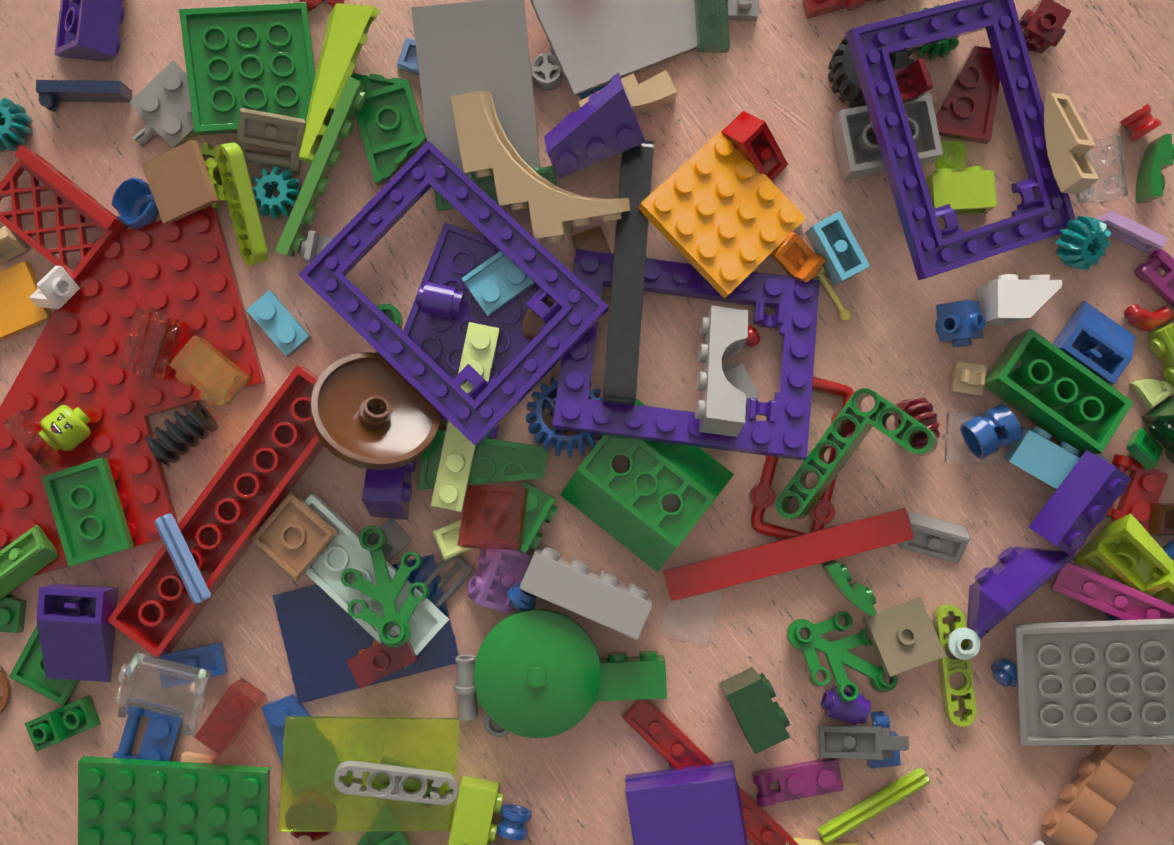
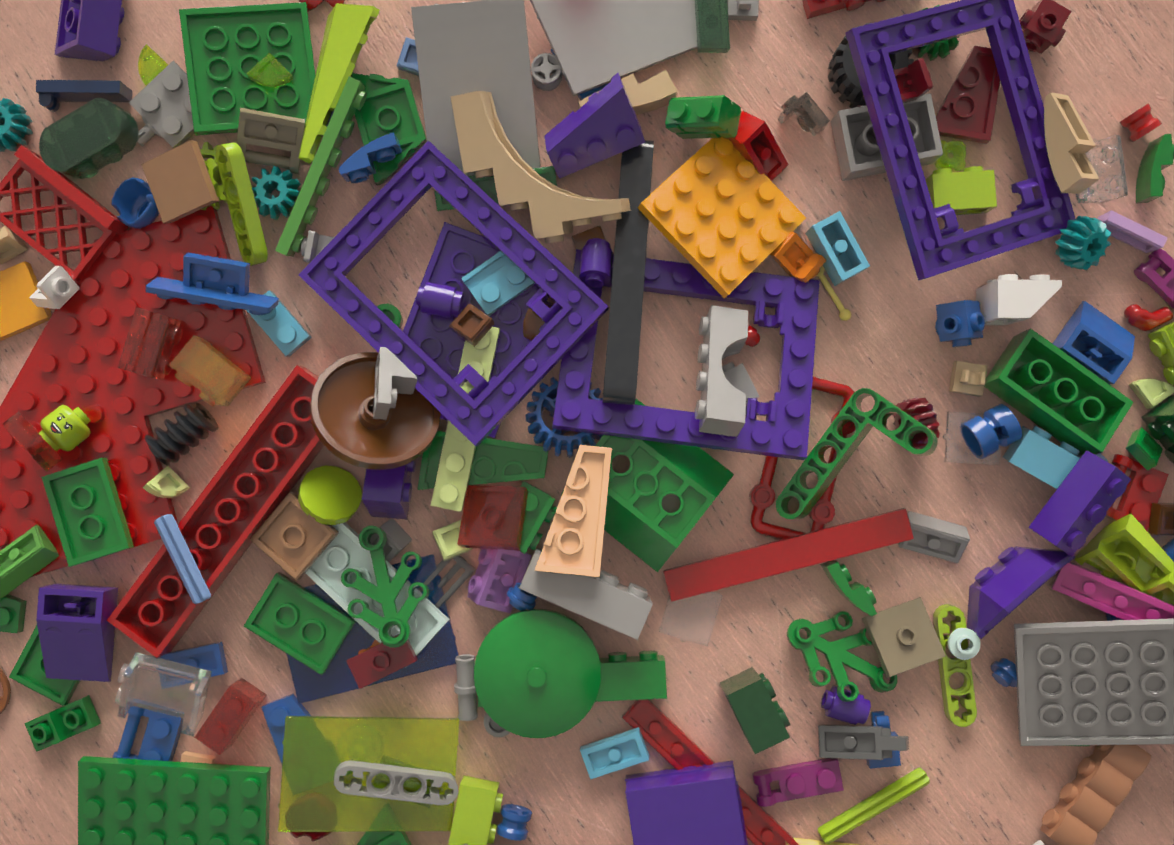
(88, 139): none -> clear green brick
(150, 64): none -> clear neon green tile
(166, 484): none -> yellowish green tile
(214, 282): none -> blue bracket
(270, 72): none -> clear neon green tile
(300, 623): none -> green tile
(329, 495): none -> lime tile
(361, 165): none -> blue slope
(390, 379): none -> light grey slope
(472, 324): none -> reddish brown tile
(579, 521): none -> light nougat wing
(596, 263): none -> dark purple brick
(614, 753): none -> medium azure plate
(703, 117): none -> green brick
(809, 114): none -> clear smoke bracket

